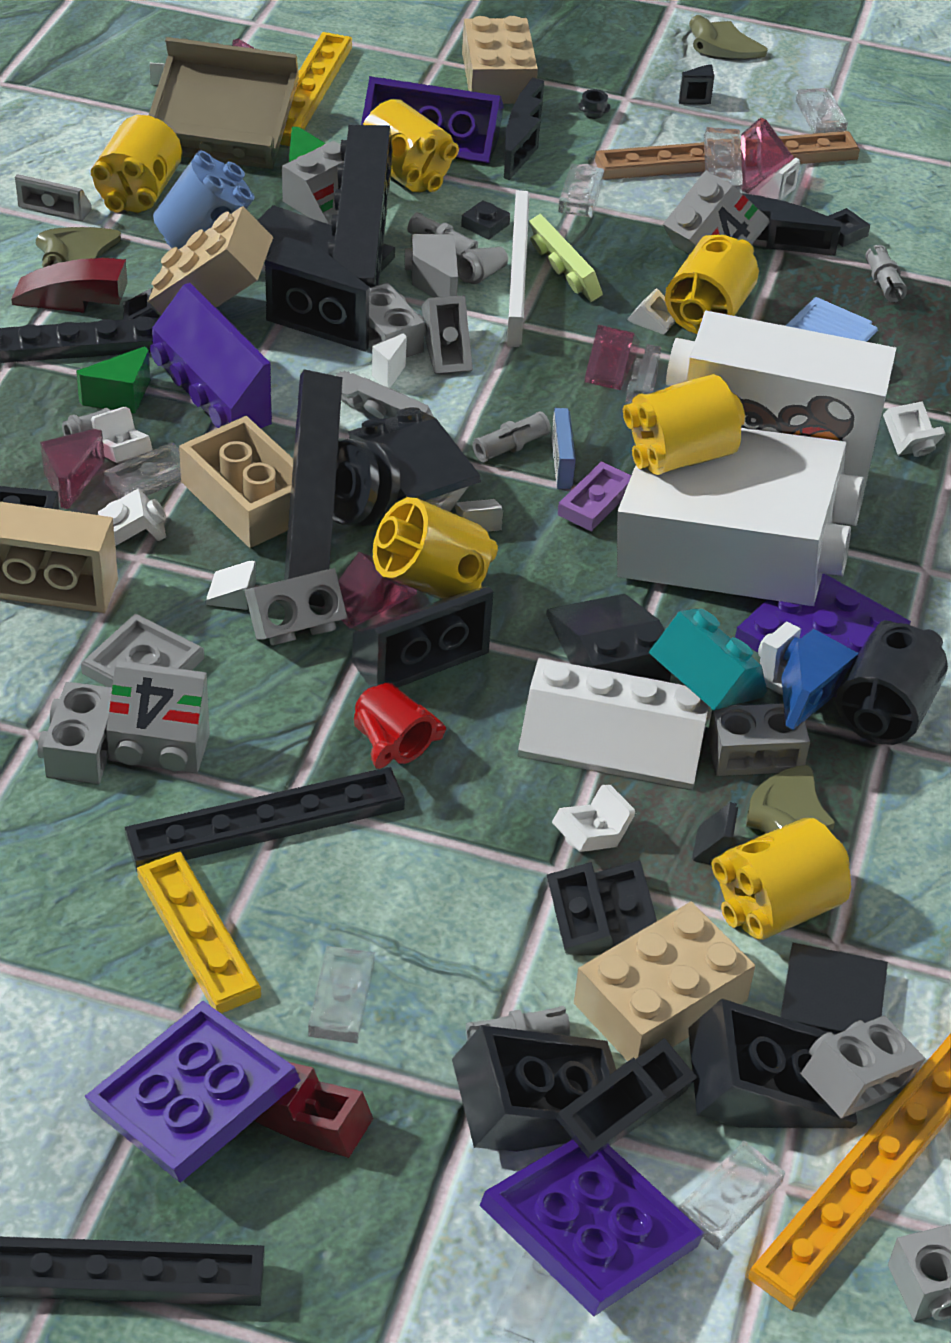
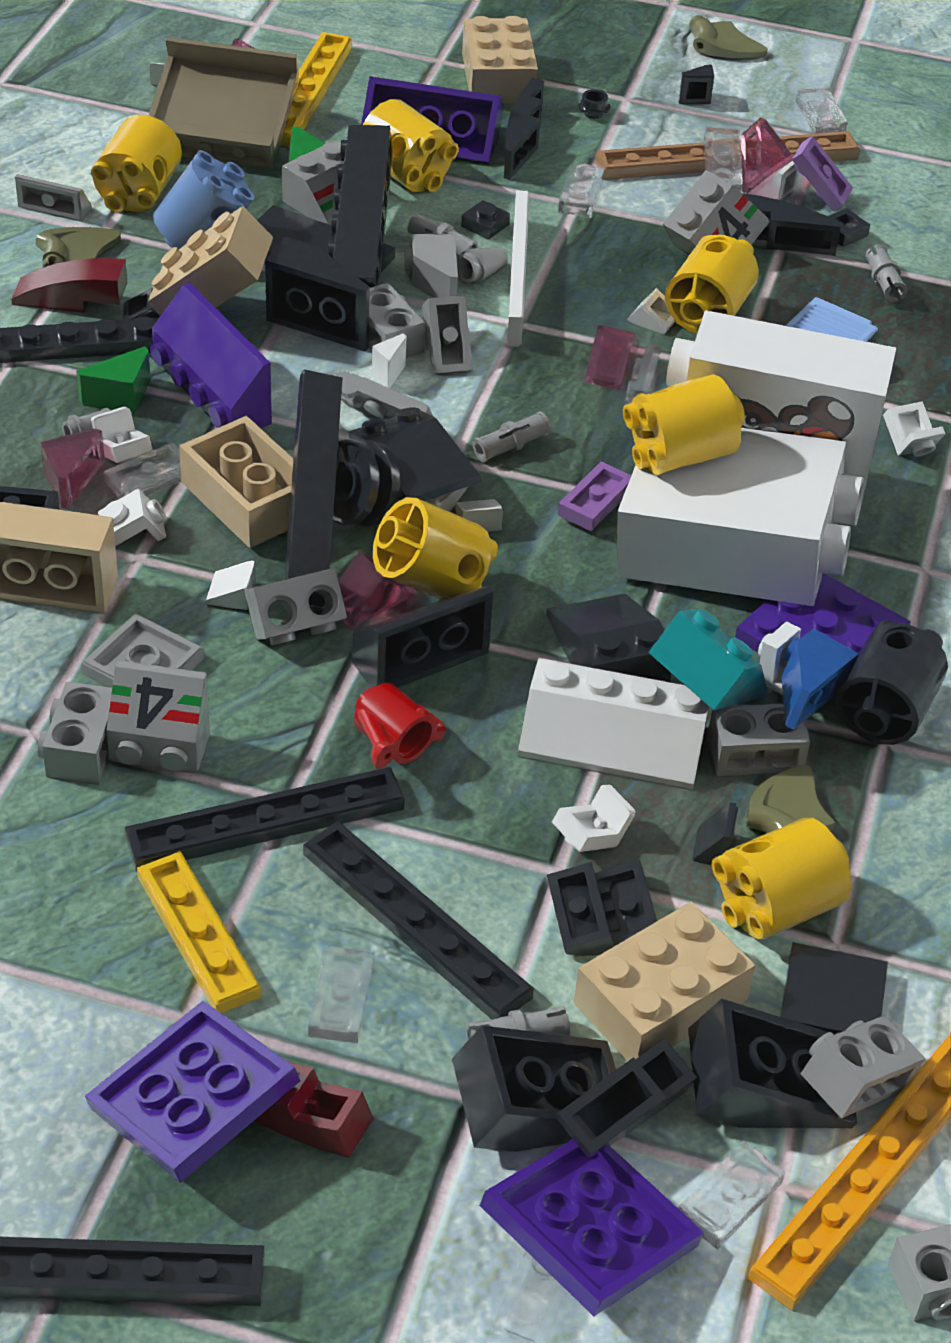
(418, 922): none -> black tile
(563, 448): medium blue tile -> none
(564, 258): yellowish green plate -> none
(822, 173): none -> medium lavender plate

